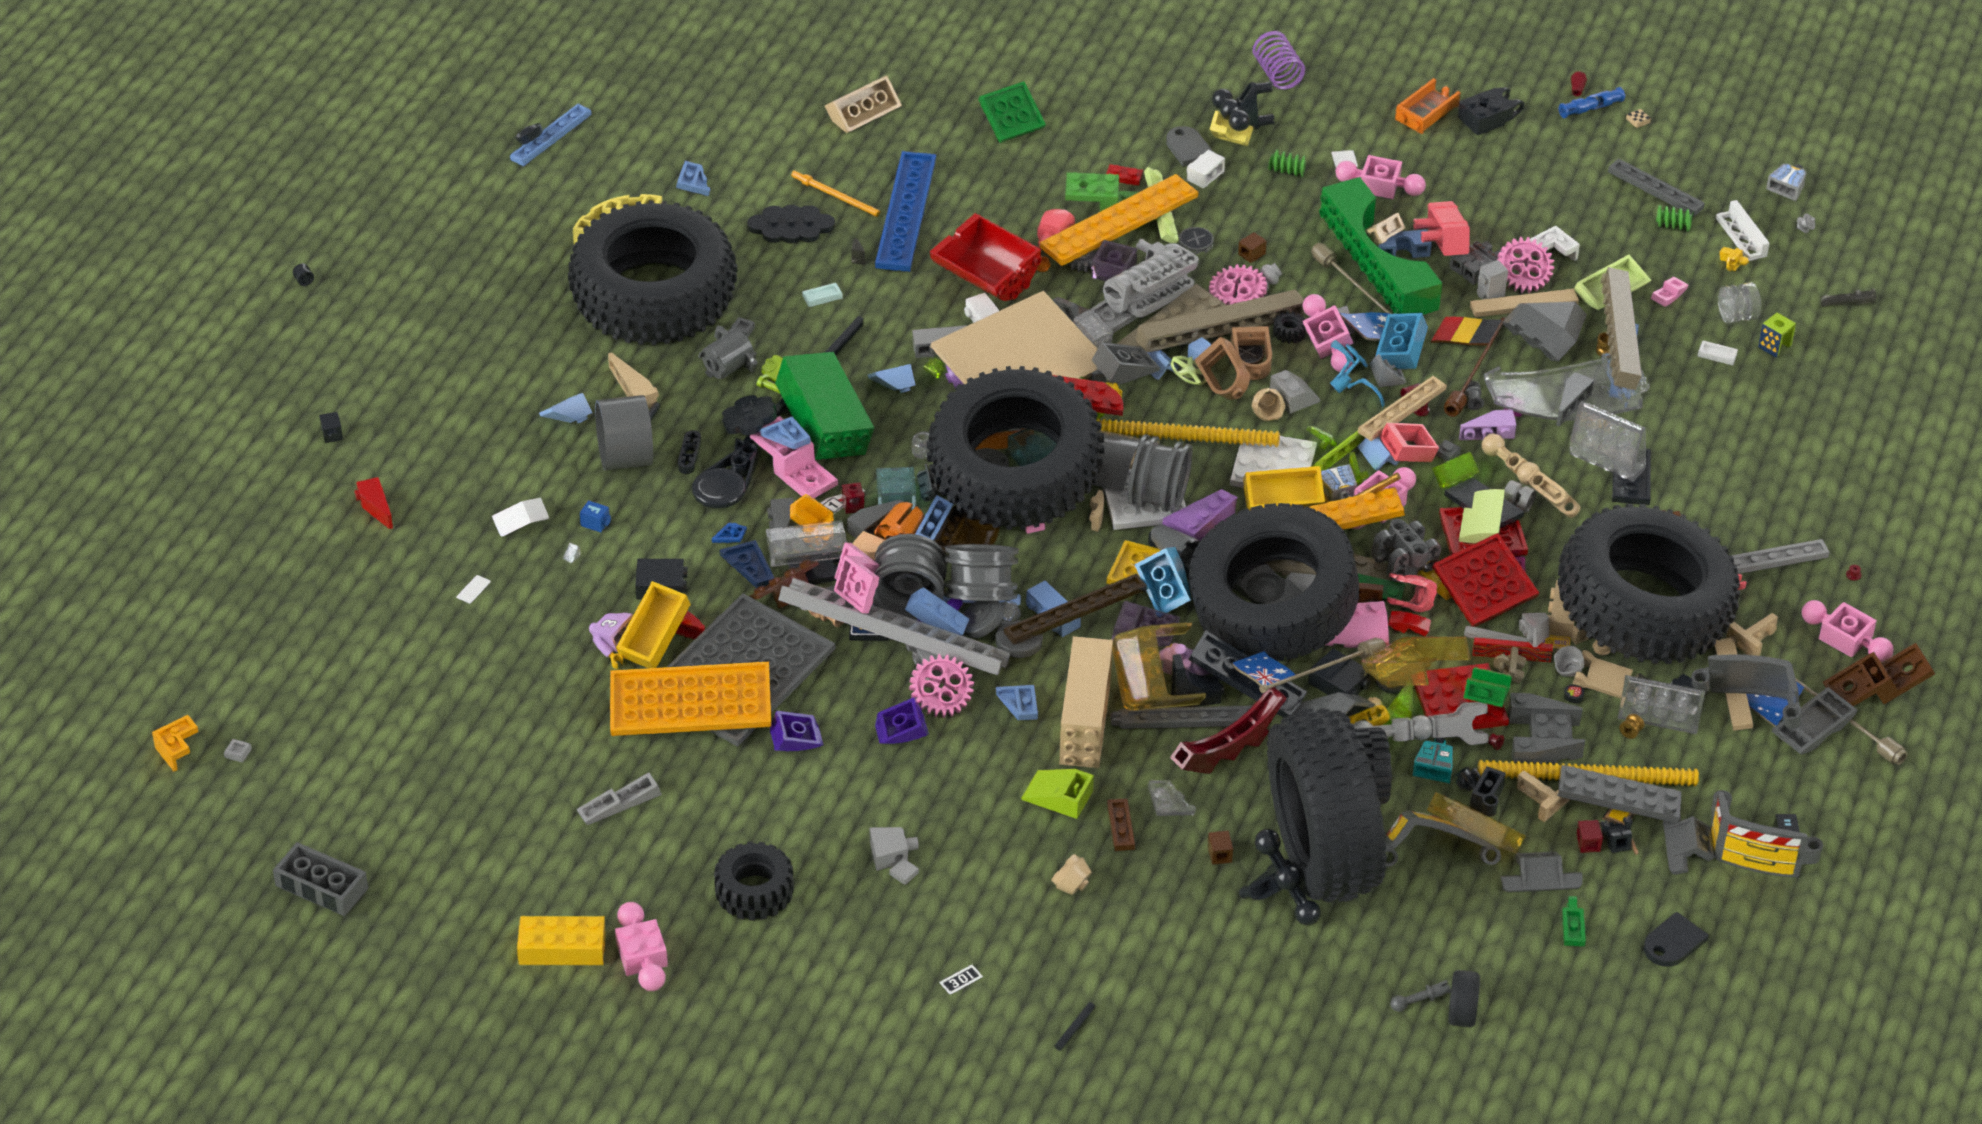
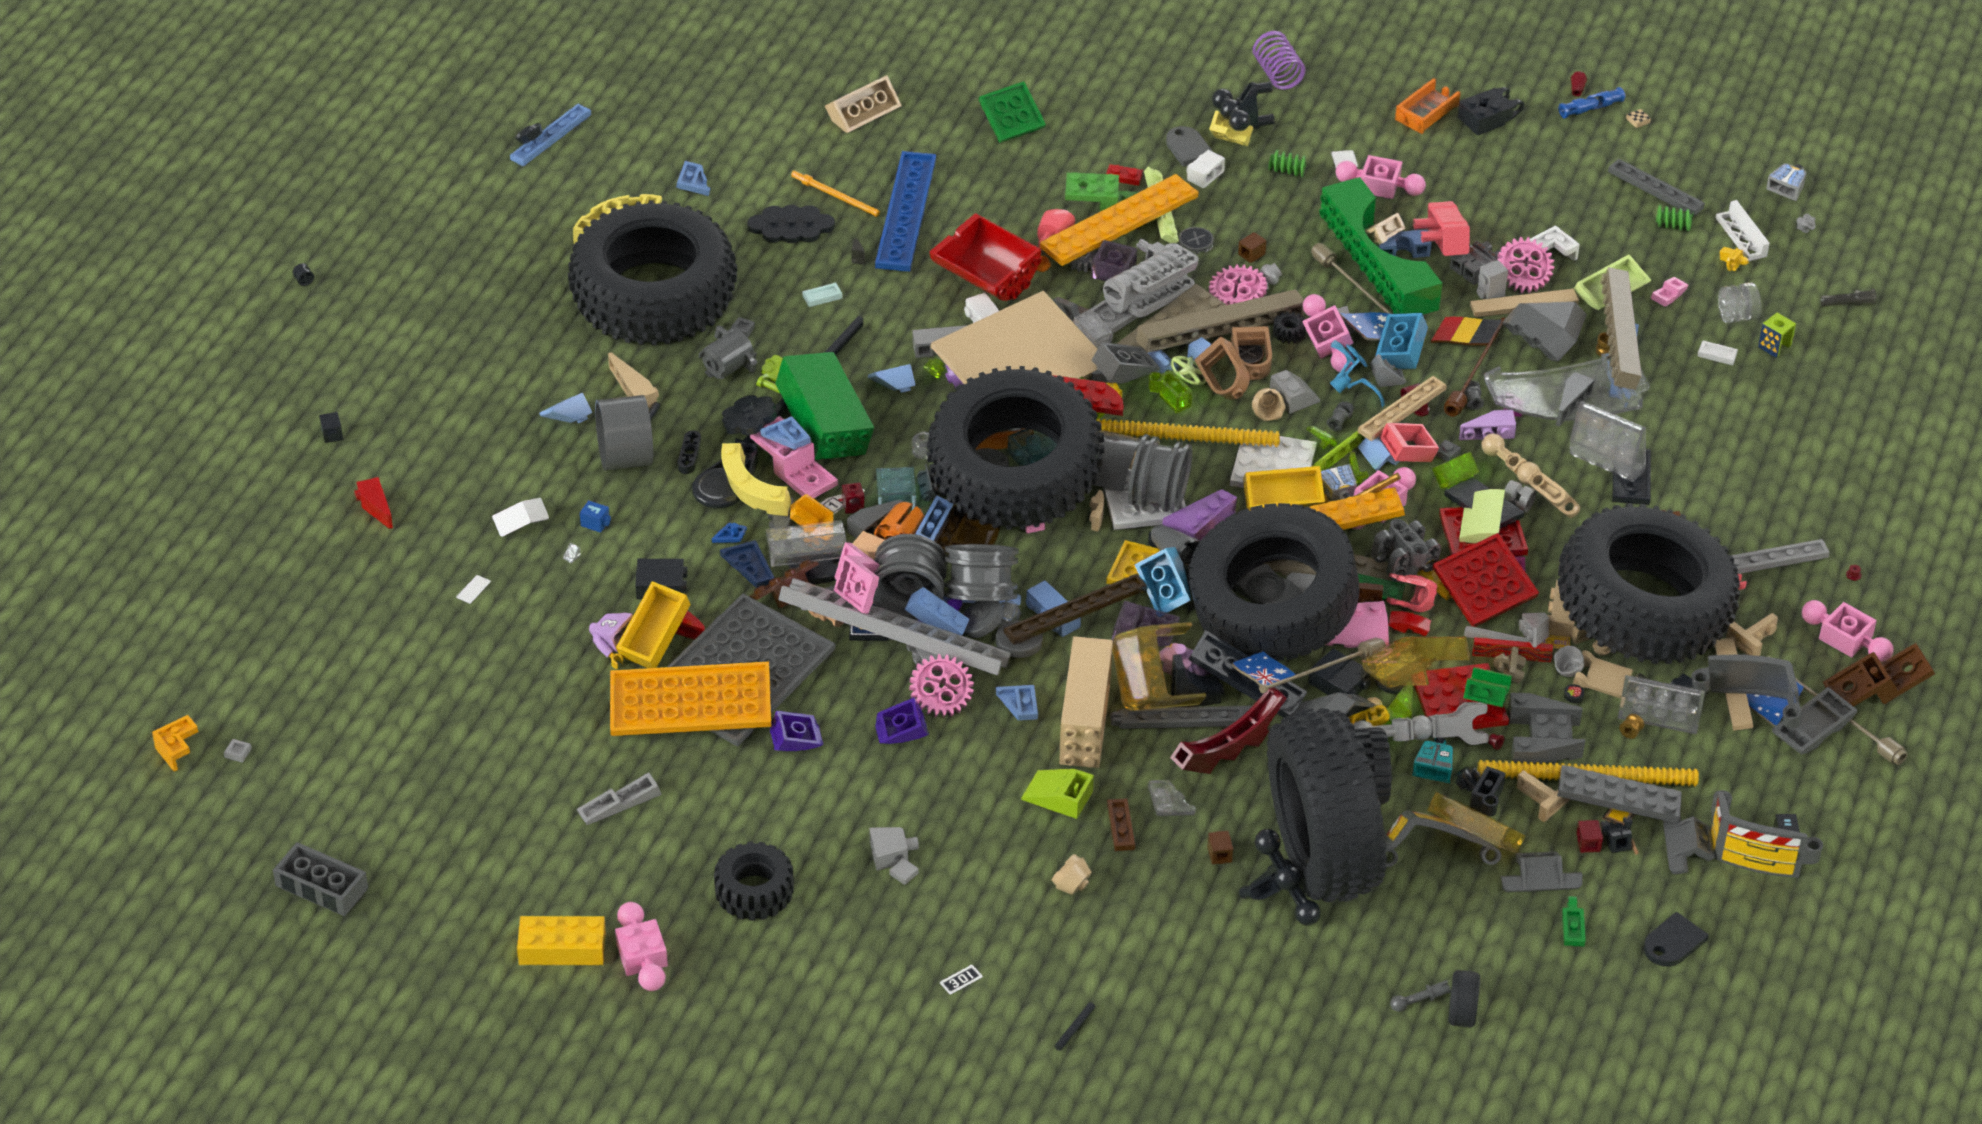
(750, 490): none -> light yellow brick
(1172, 390): none -> clear neon green hinge
(1340, 415): none -> dark grey connector

